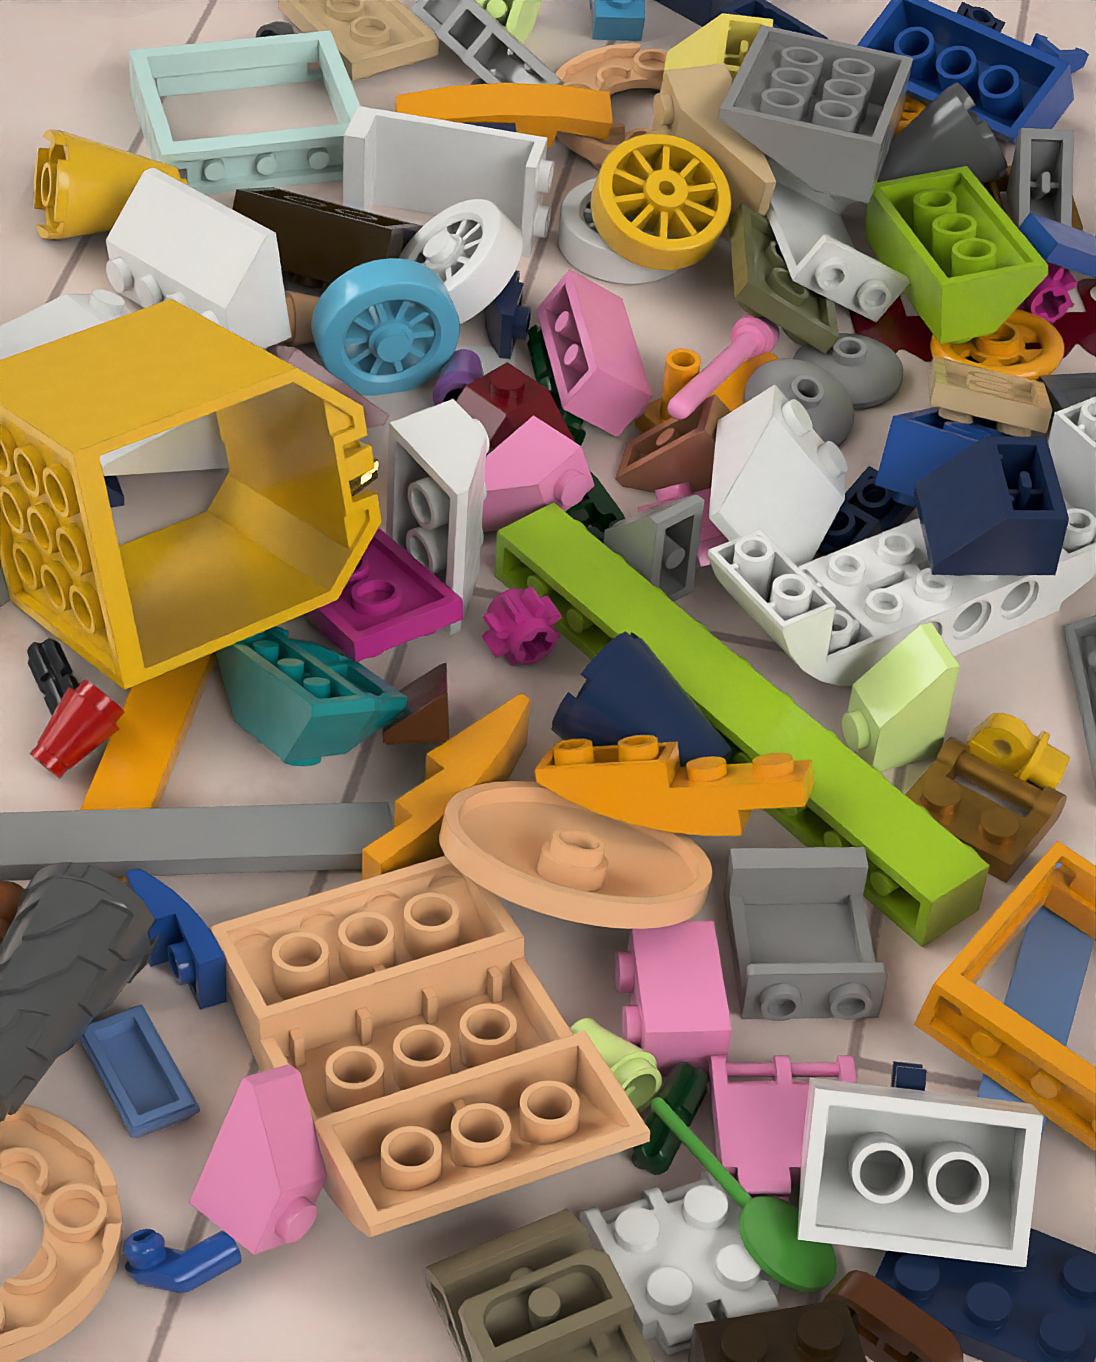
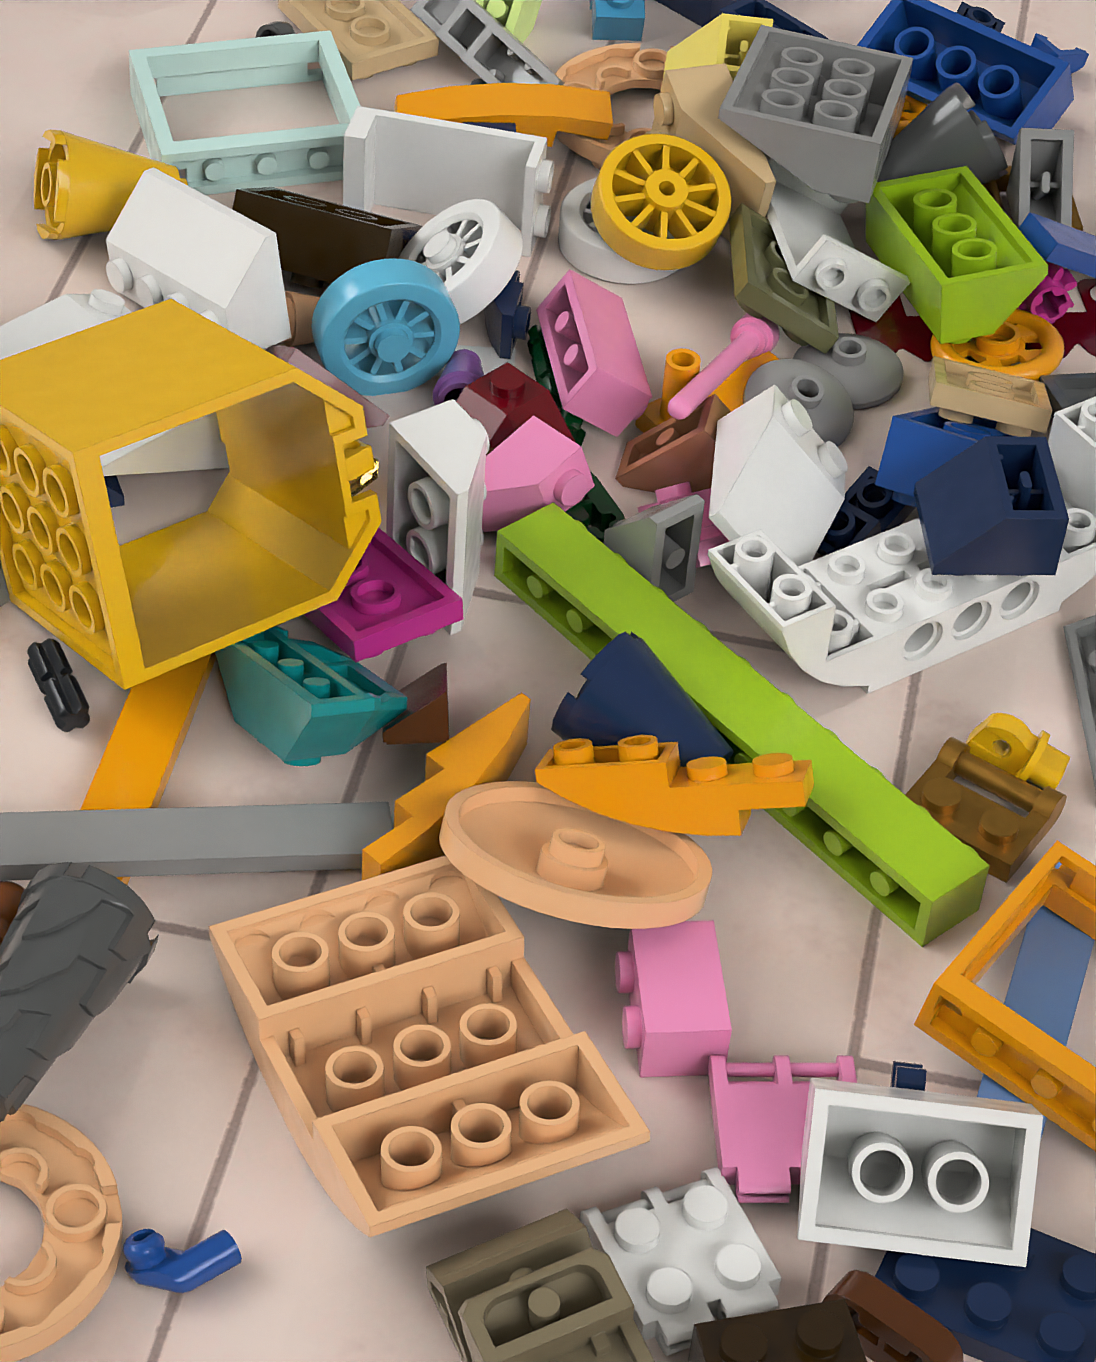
(76, 728): red cone -> none
(138, 1072): medium blue tile -> none
(182, 940): blue slope -> none
(264, 1164): bright pink slope -> none
(521, 626): dark pink gear -> none
(630, 1065): yellowish green cone -> none
(684, 1094): dark green piece -> none
(765, 1223): bright green piece -> none
(802, 934): light grey panel -> none
(903, 702): yellowish green slope -> none

